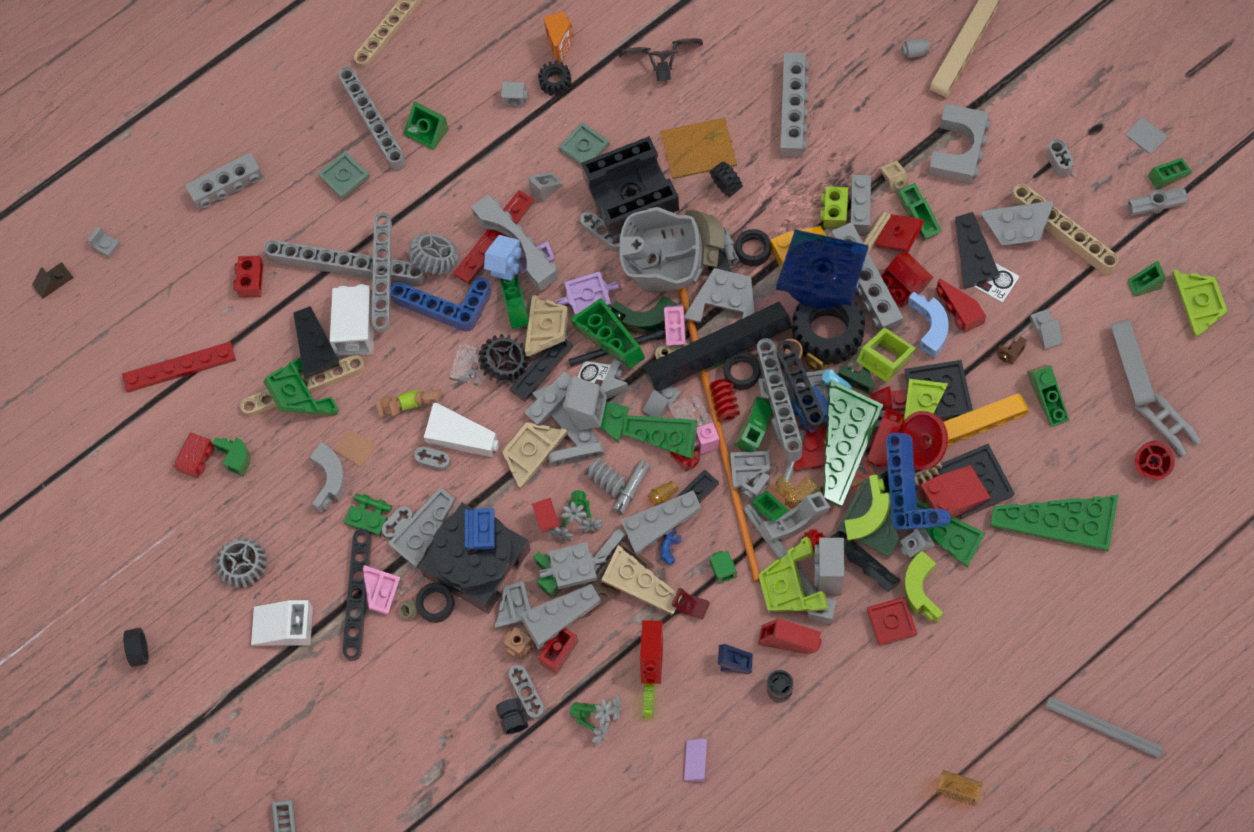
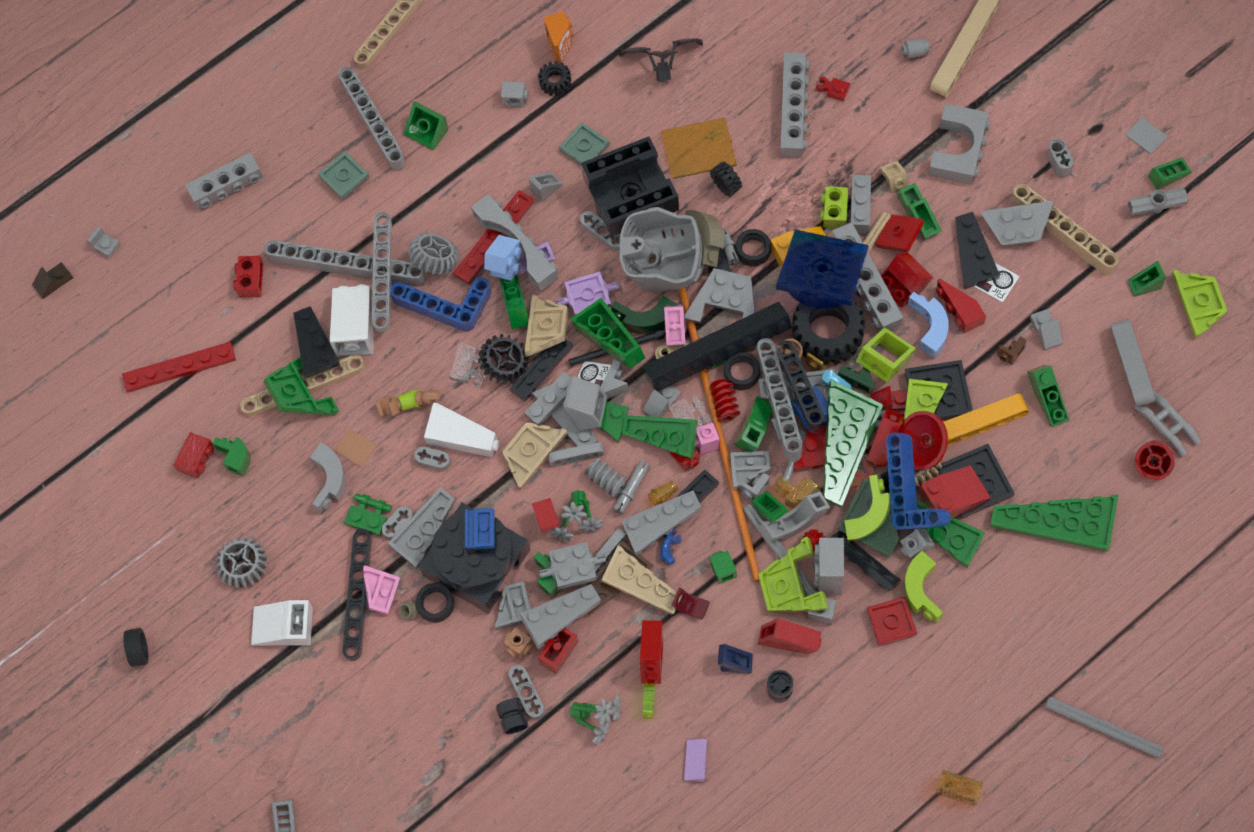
(836, 89): none -> red plate

